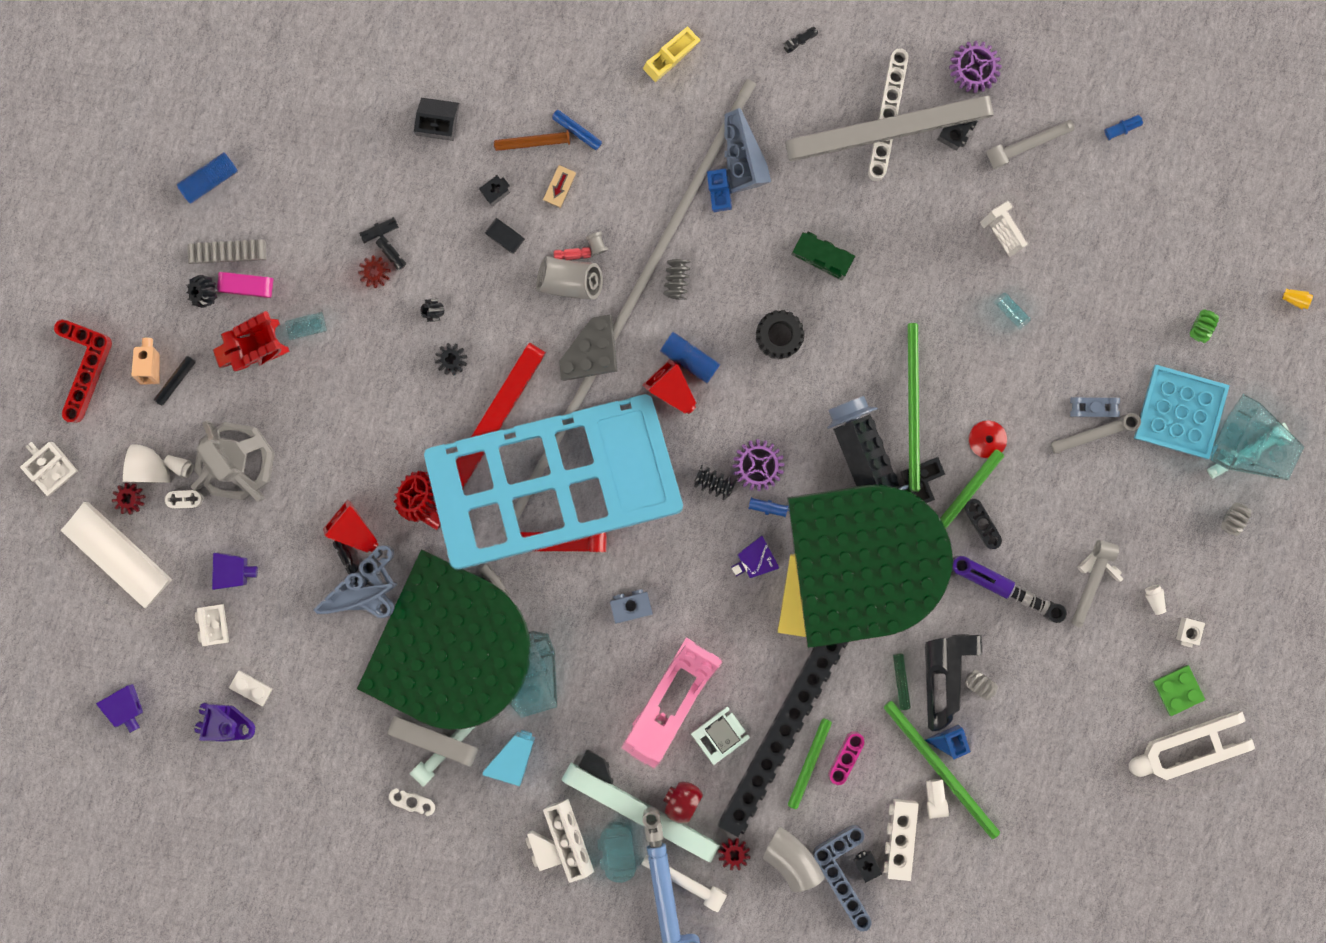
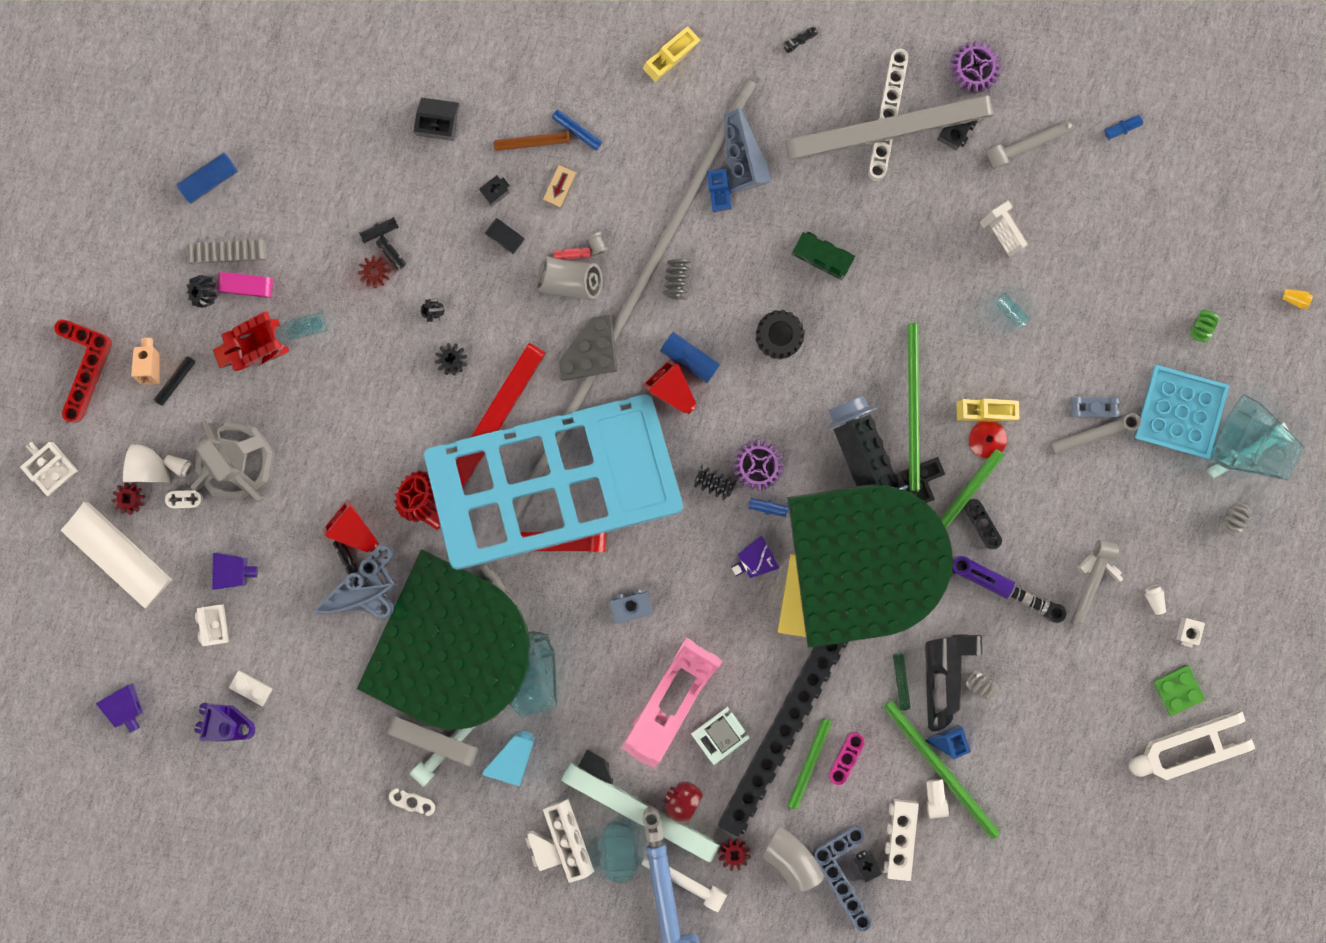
(987, 410): none -> light yellow slope

